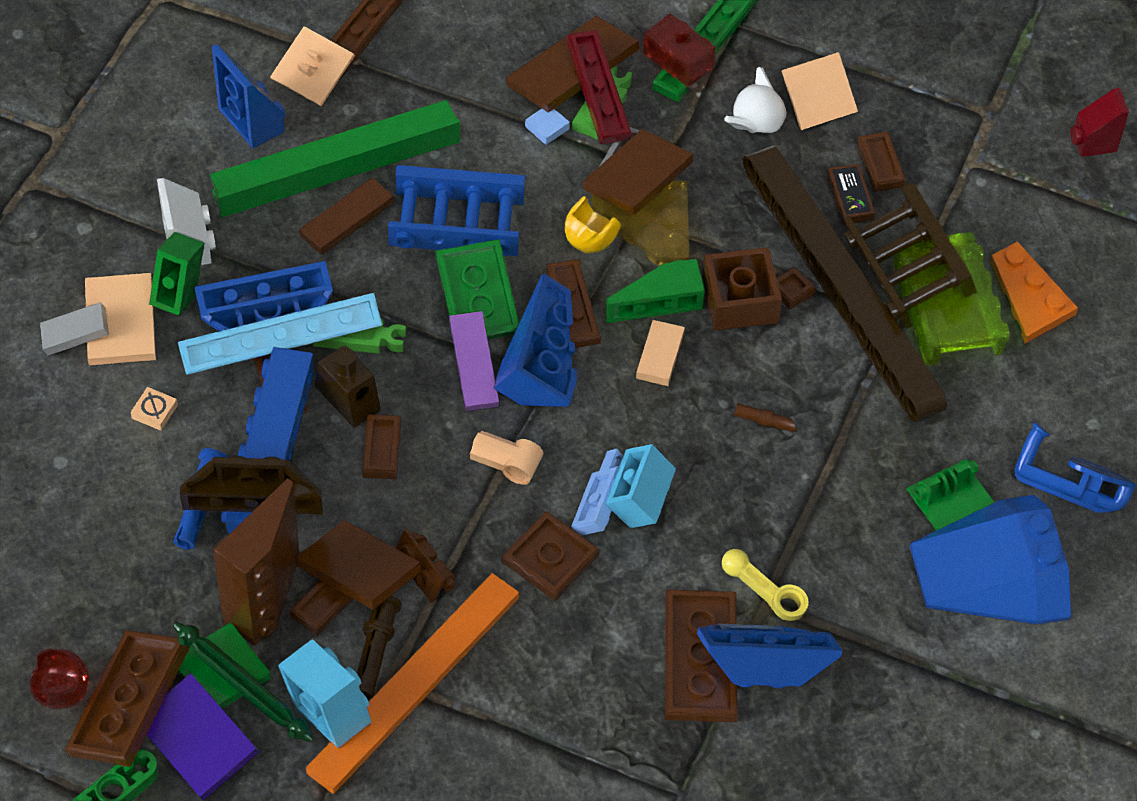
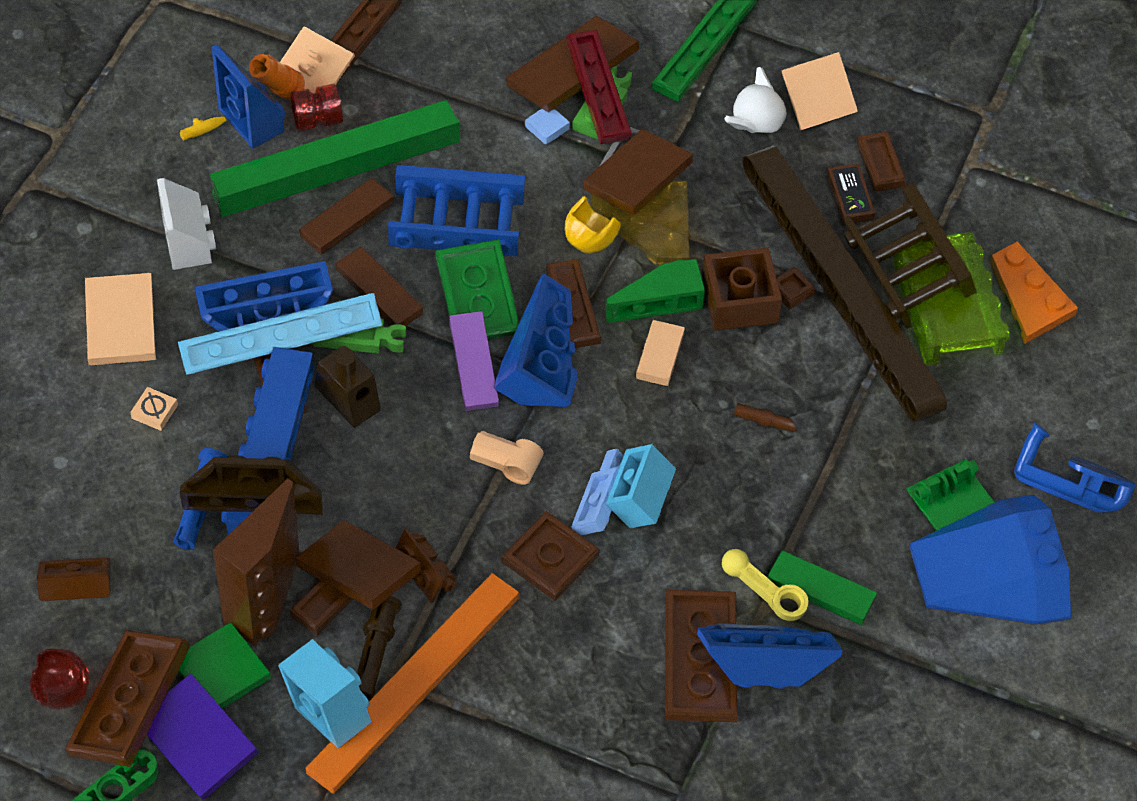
(74, 328): light grey tile -> none
(74, 579): none -> reddish brown slope
(176, 273): green brick -> none
(201, 127): none -> yellow helmet
(243, 682): dark green wheel -> none
(276, 76): none -> orange axle
(316, 107): none -> clear red wheel
(370, 277): none -> reddish brown tile
(381, 446): reddish brown tile -> none
(679, 50): clear red brick -> none
(824, 587): none -> green tile
(1100, 125): dark red slope -> none

